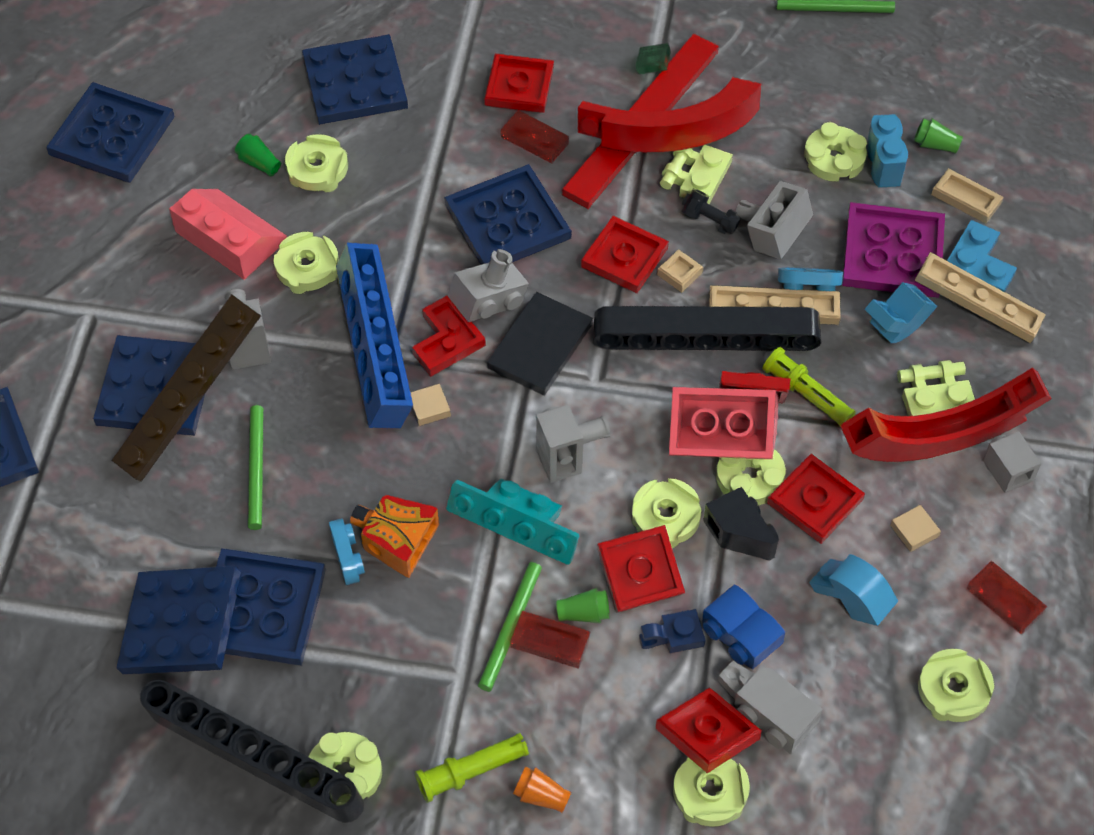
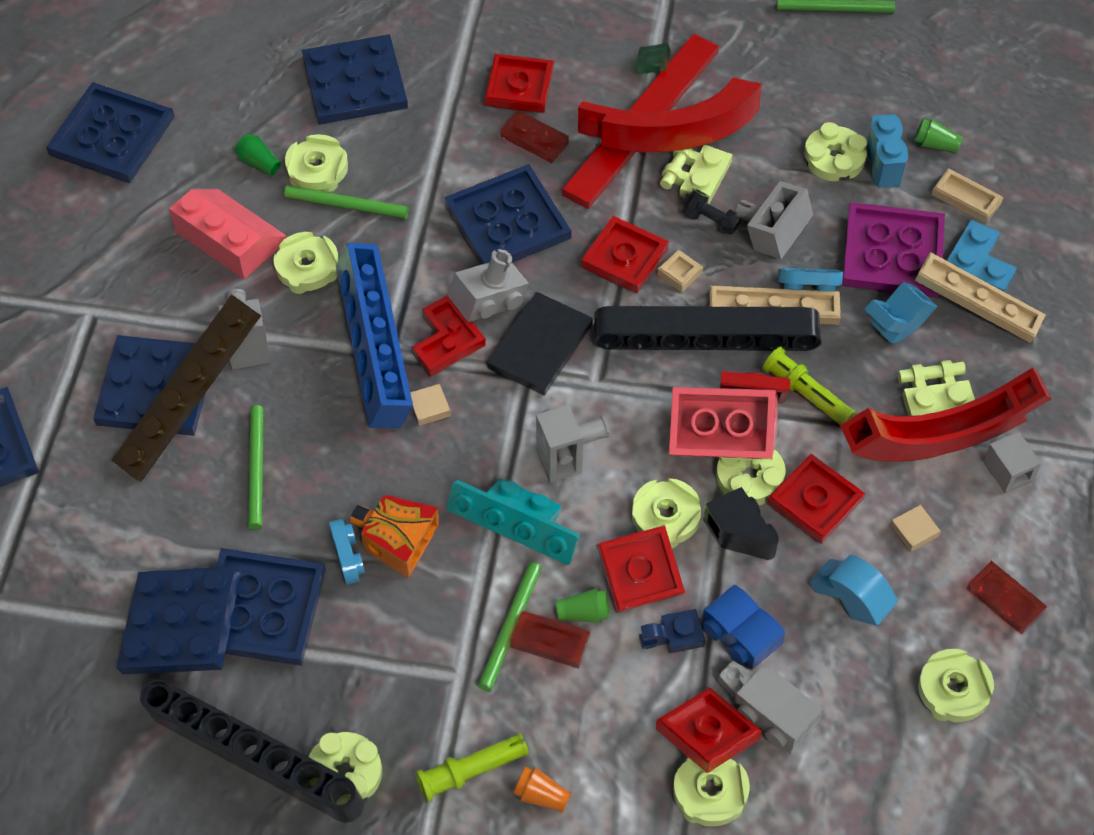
(346, 202): none -> bright green bar

